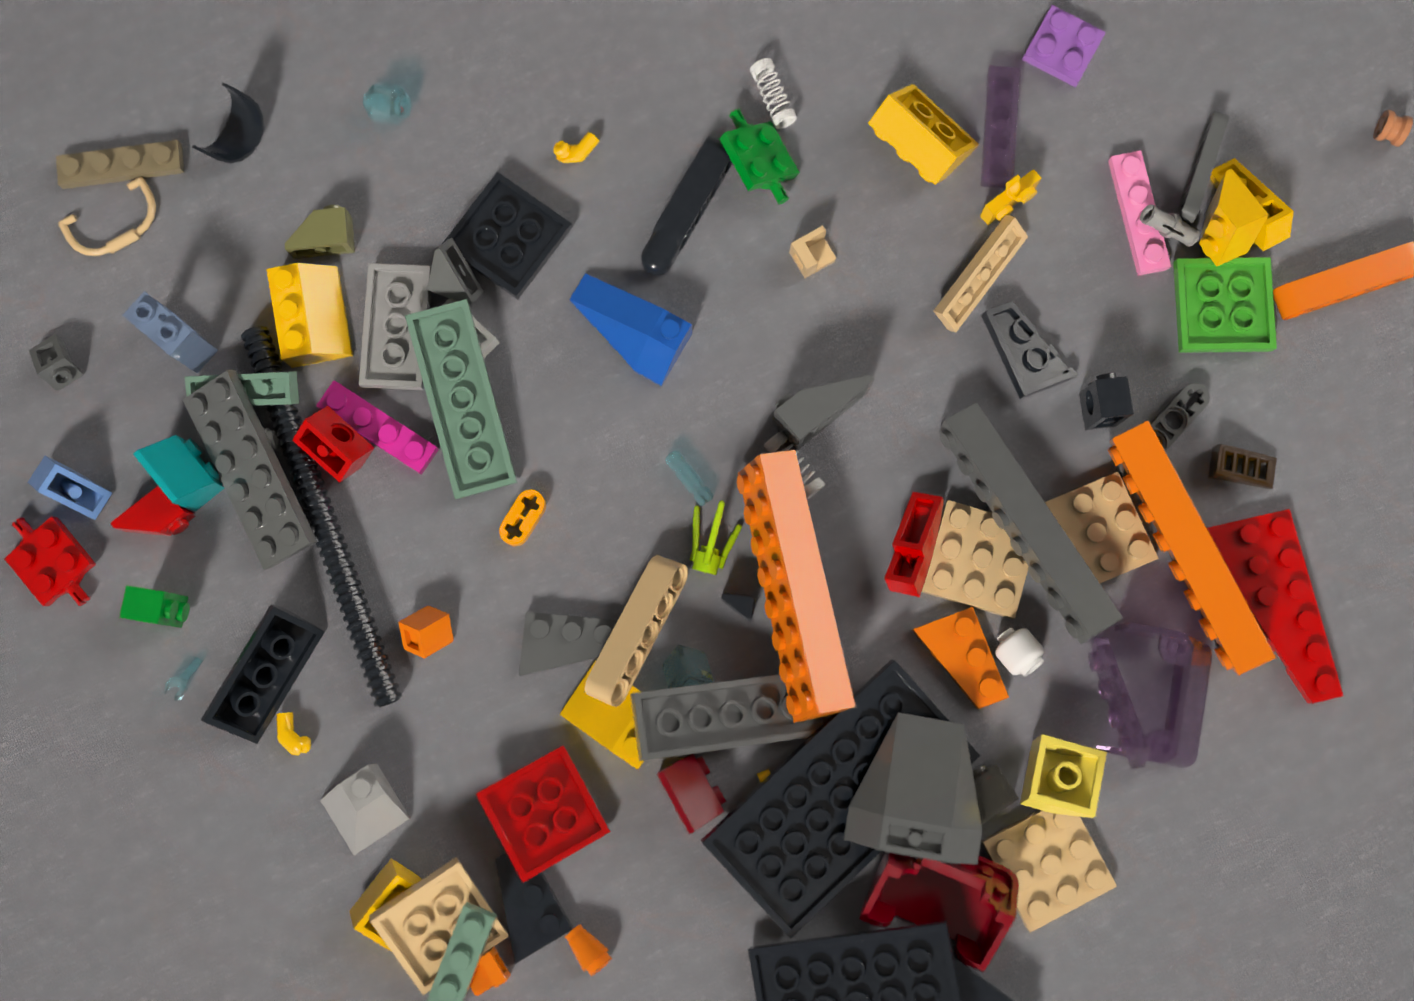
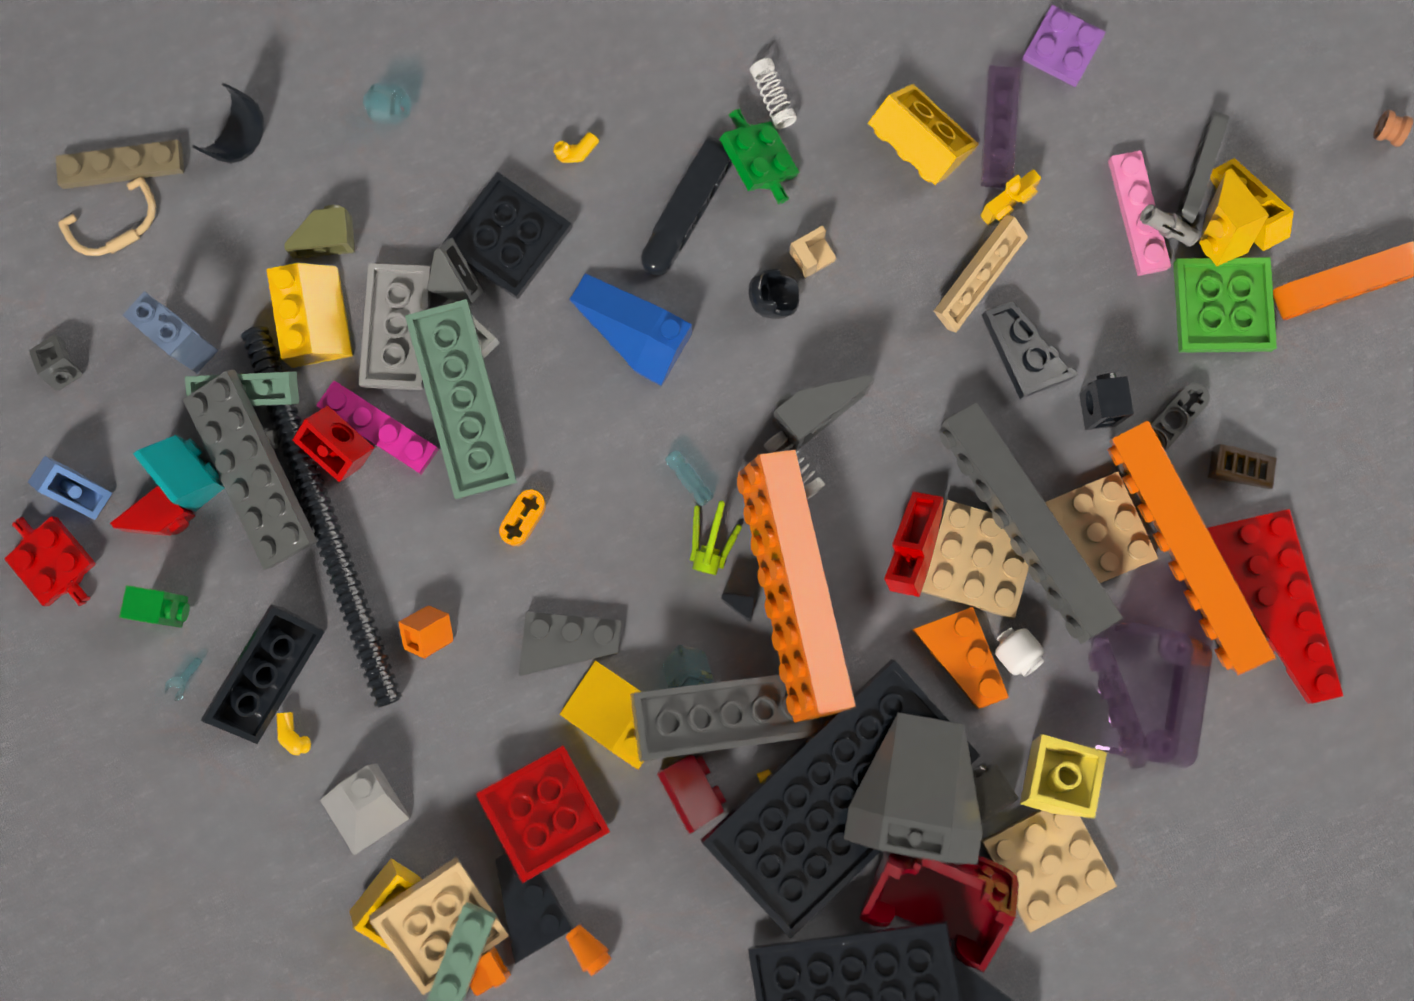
(636, 630): tan beam -> none
(774, 294): none -> black hair

